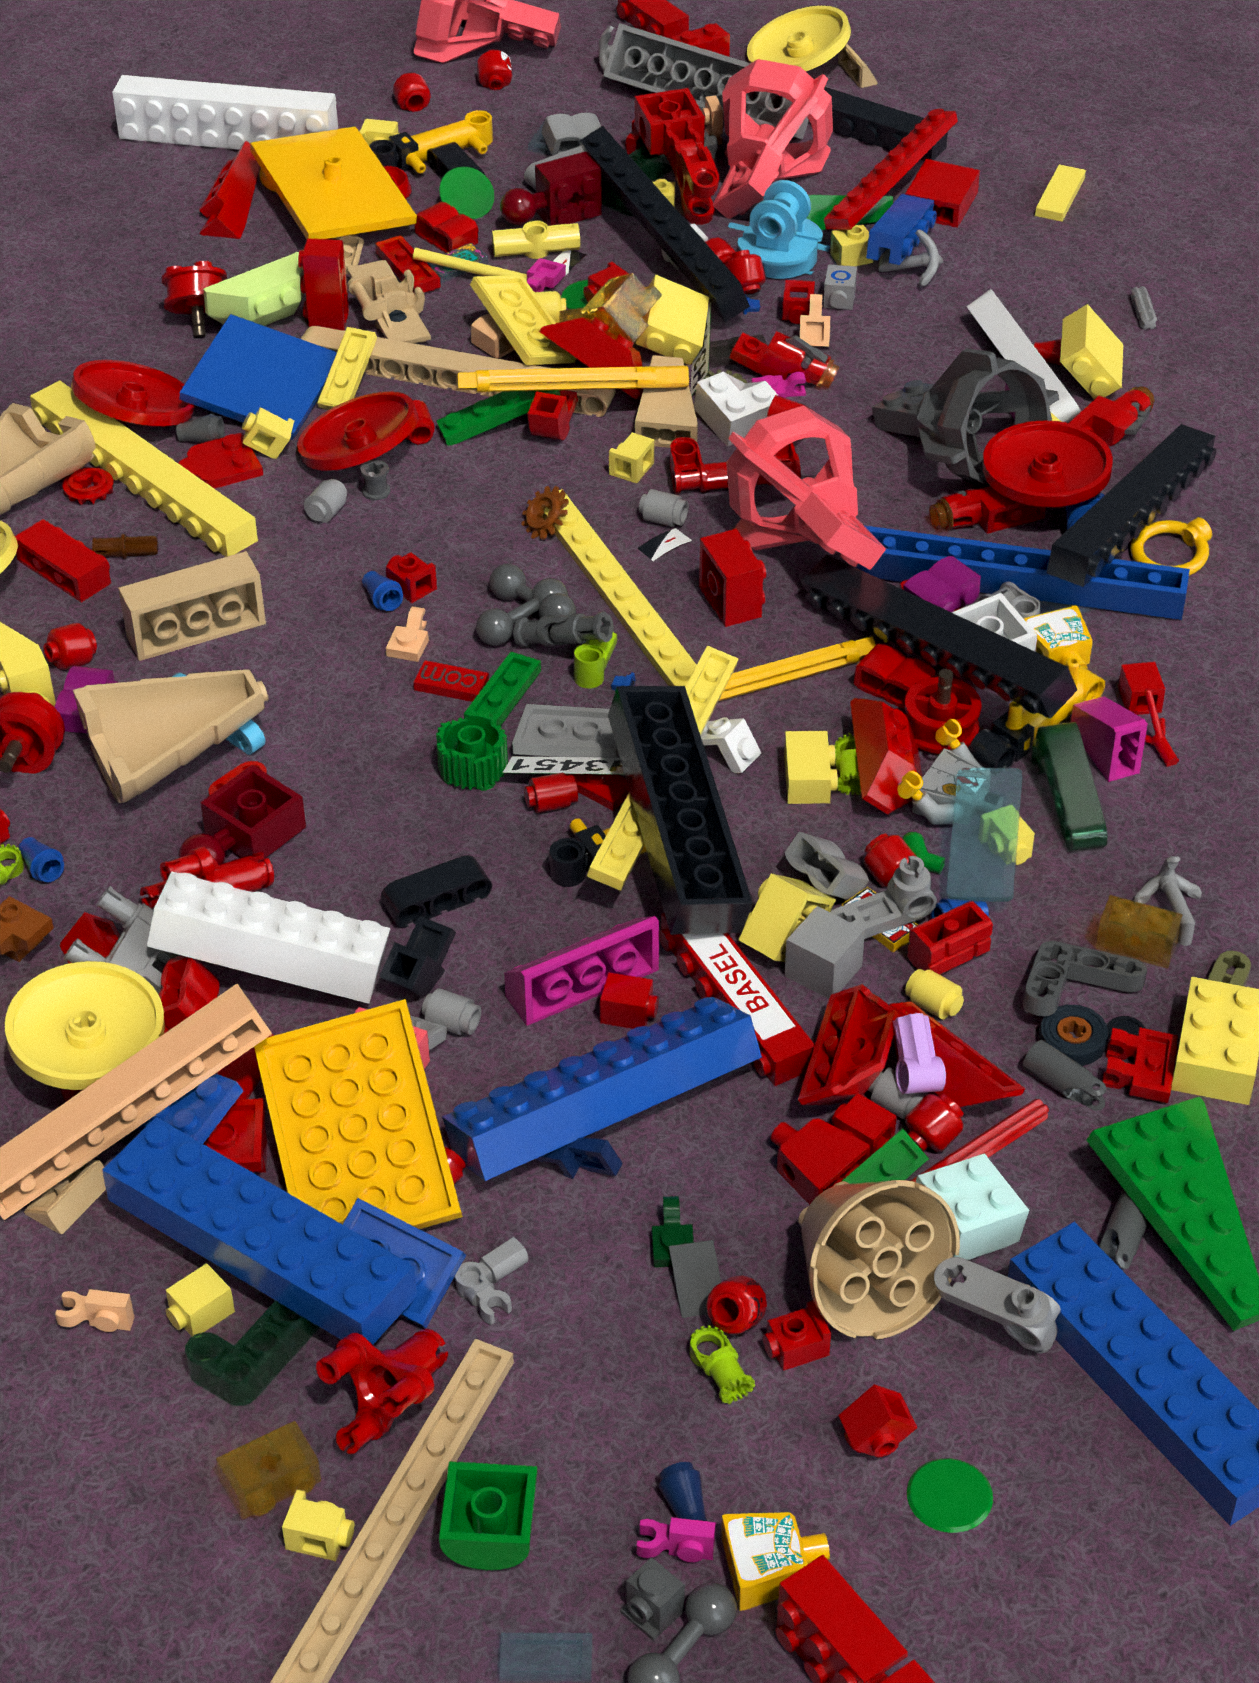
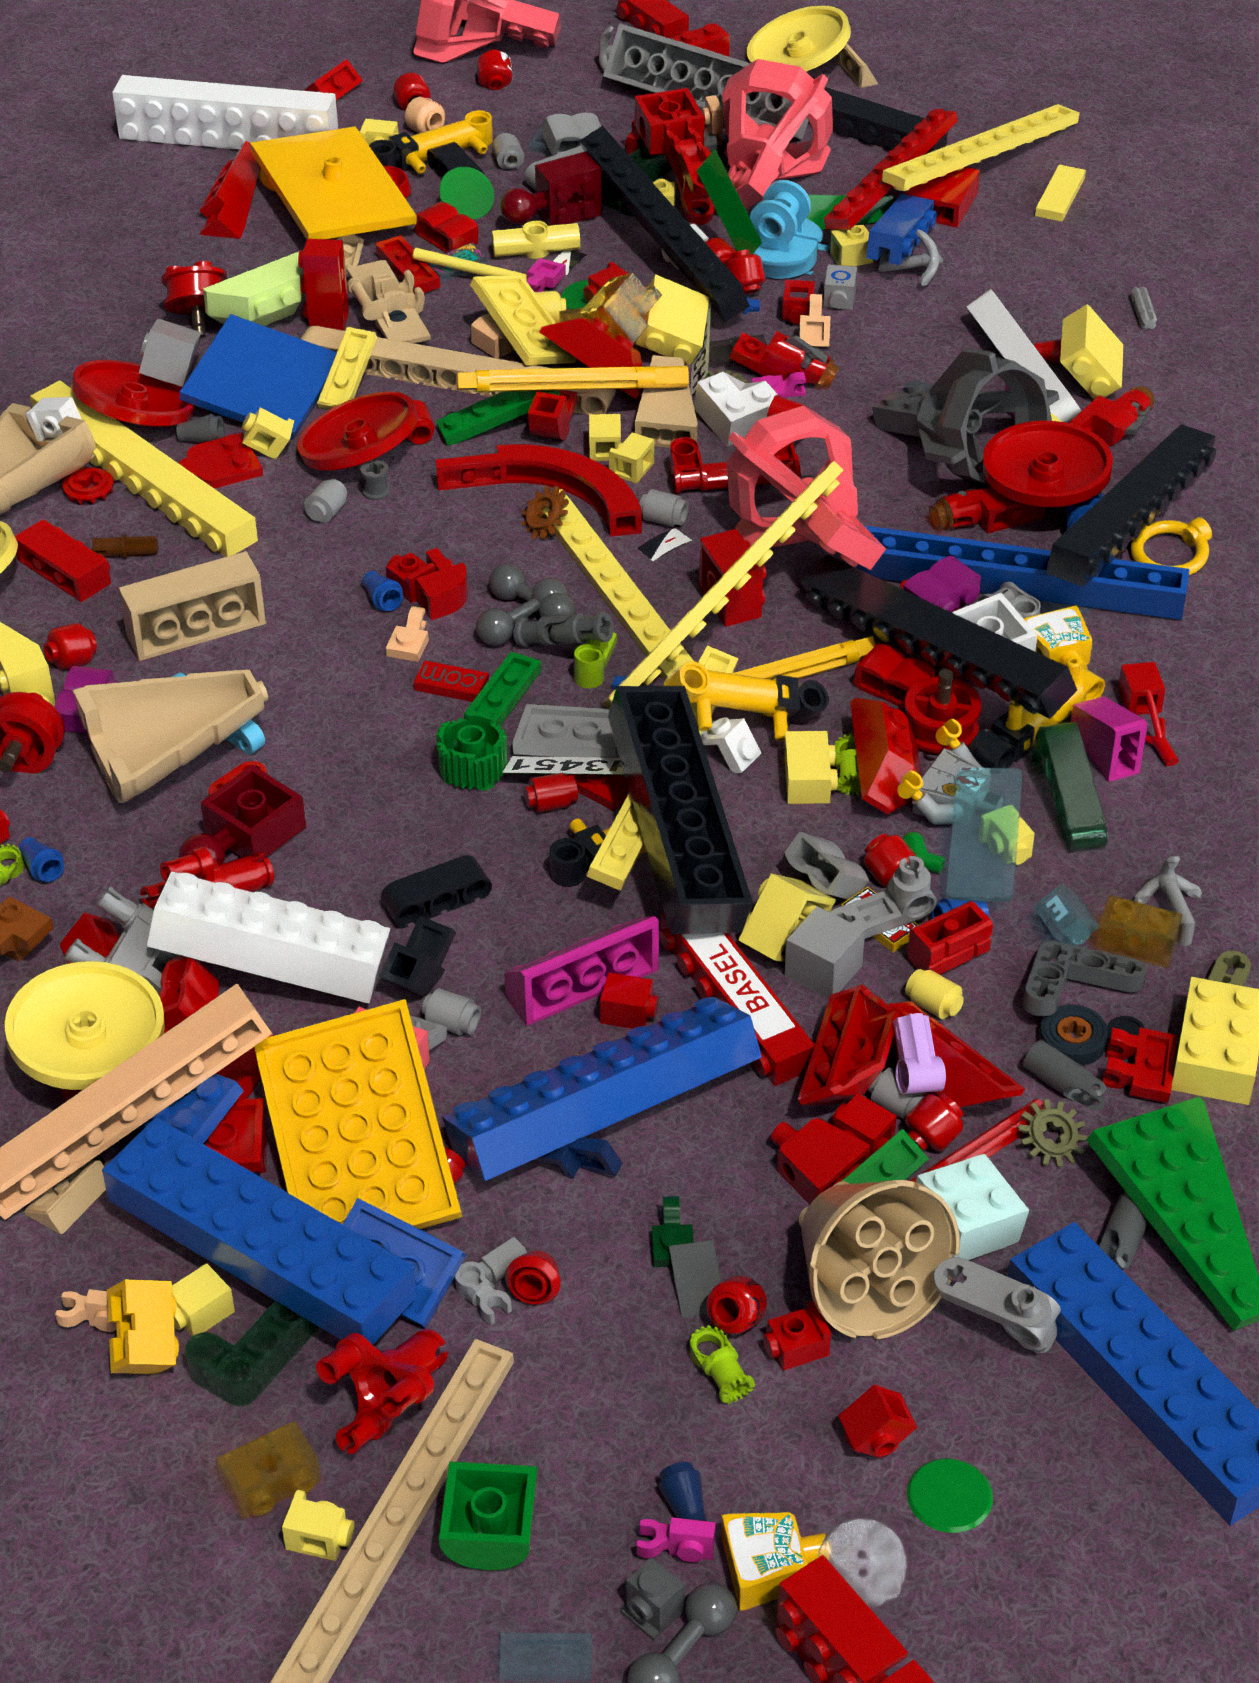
(48, 413): none -> white brick
(144, 1326): none -> yellow brick
(169, 352): none -> light grey head
(337, 81): none -> red panel
(424, 115): none -> light nougat head
(444, 589): none -> red brick
(508, 151): none -> light grey brick
(533, 1277): none -> red cone
(550, 468): none -> red arch
(603, 435): none -> light yellow brick
(728, 204): none -> green sticker
(735, 577): none -> light yellow plate
(774, 697): none -> yellow piece
(883, 1558): none -> clear plate
(979, 147): none -> light yellow plate
(1058, 1120): none -> olive gear
(1067, 916): none -> clear light blue brick

